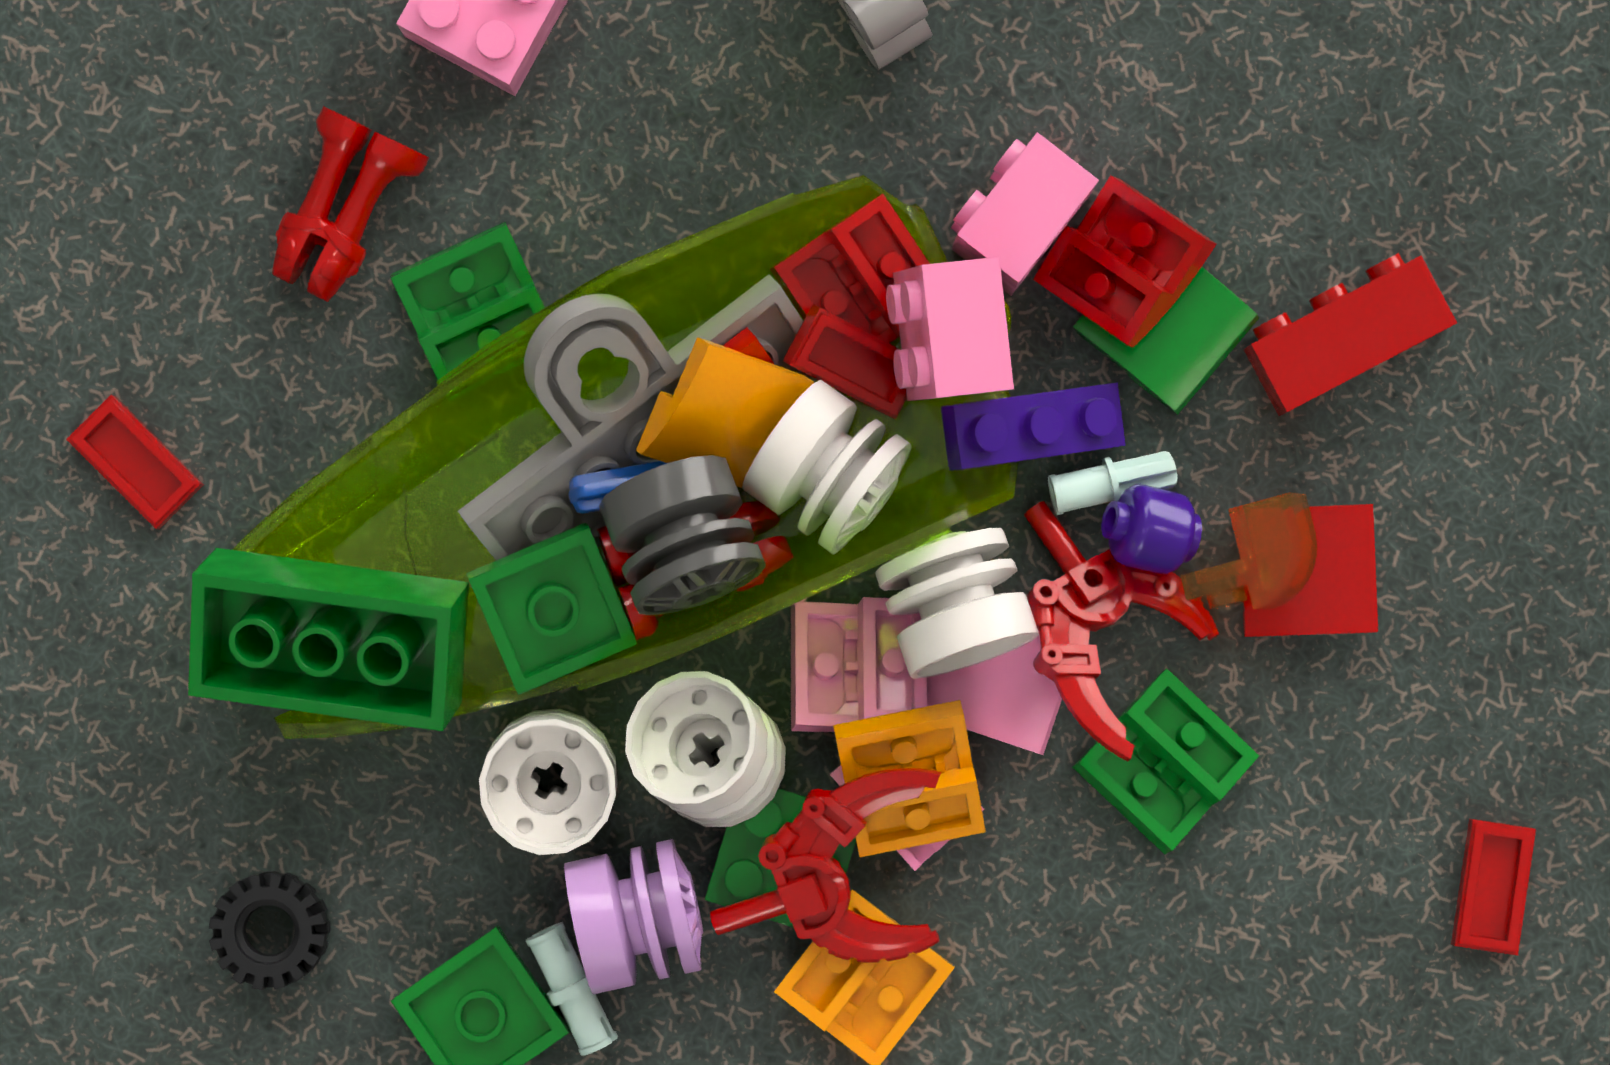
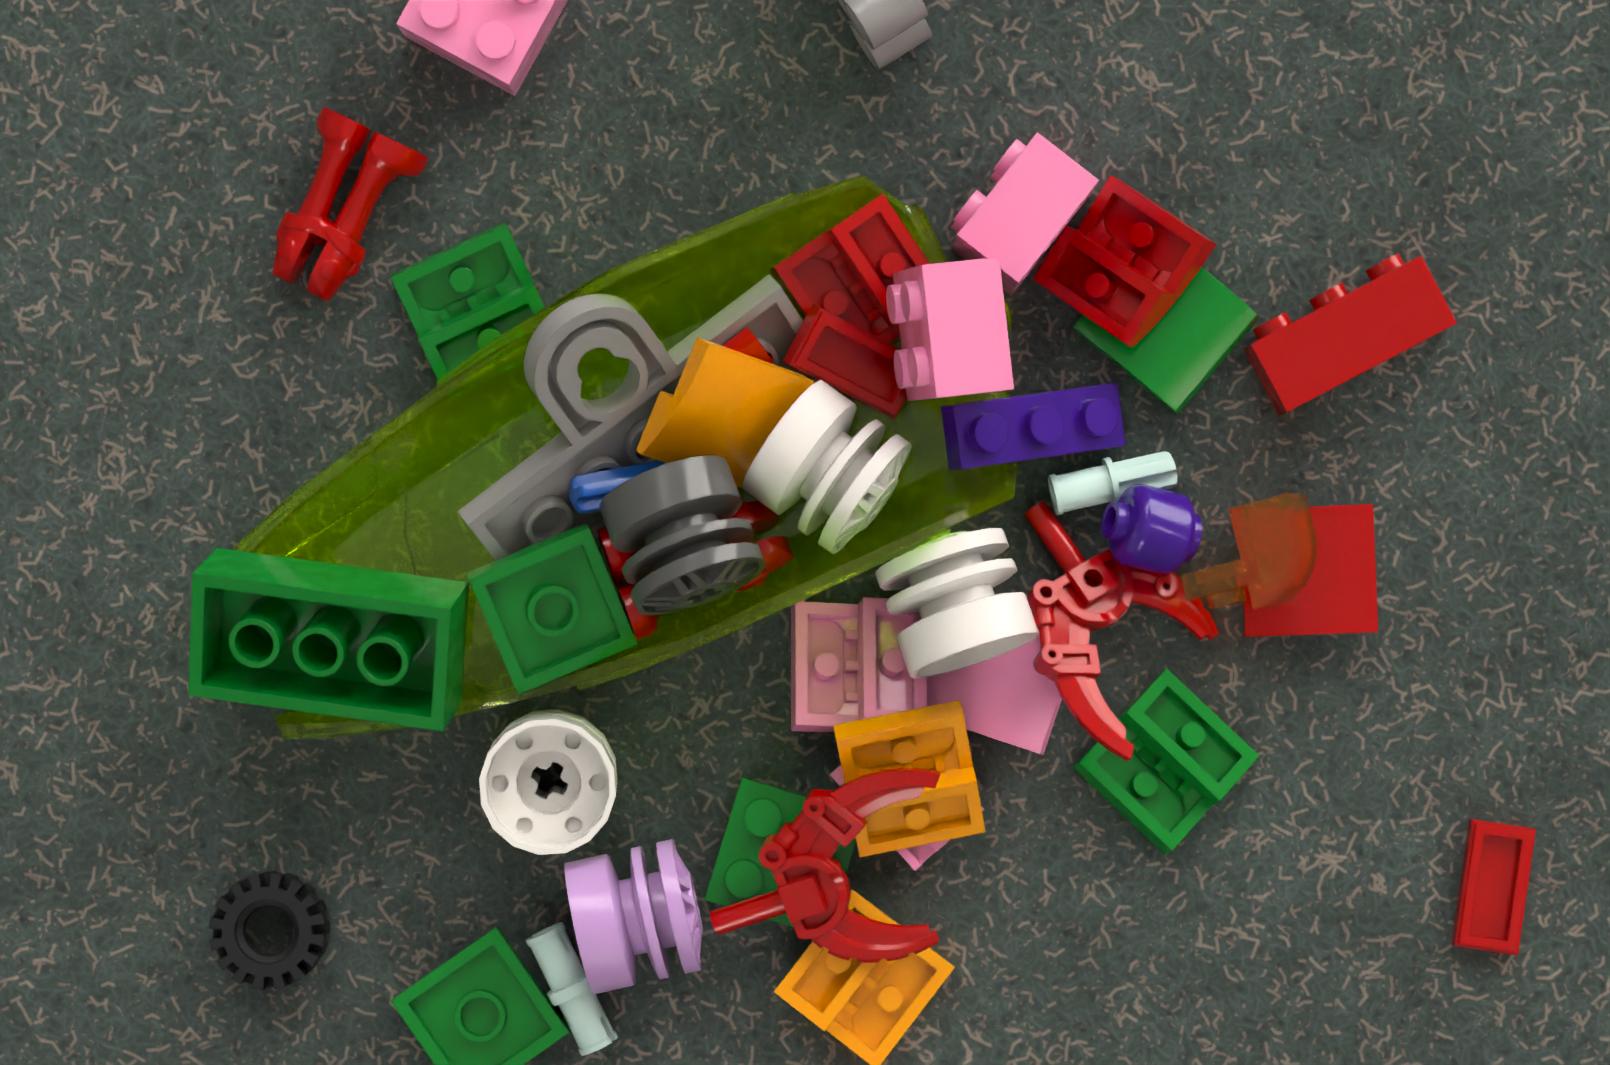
(134, 461): red tile -> none
(673, 743): white wheel -> none

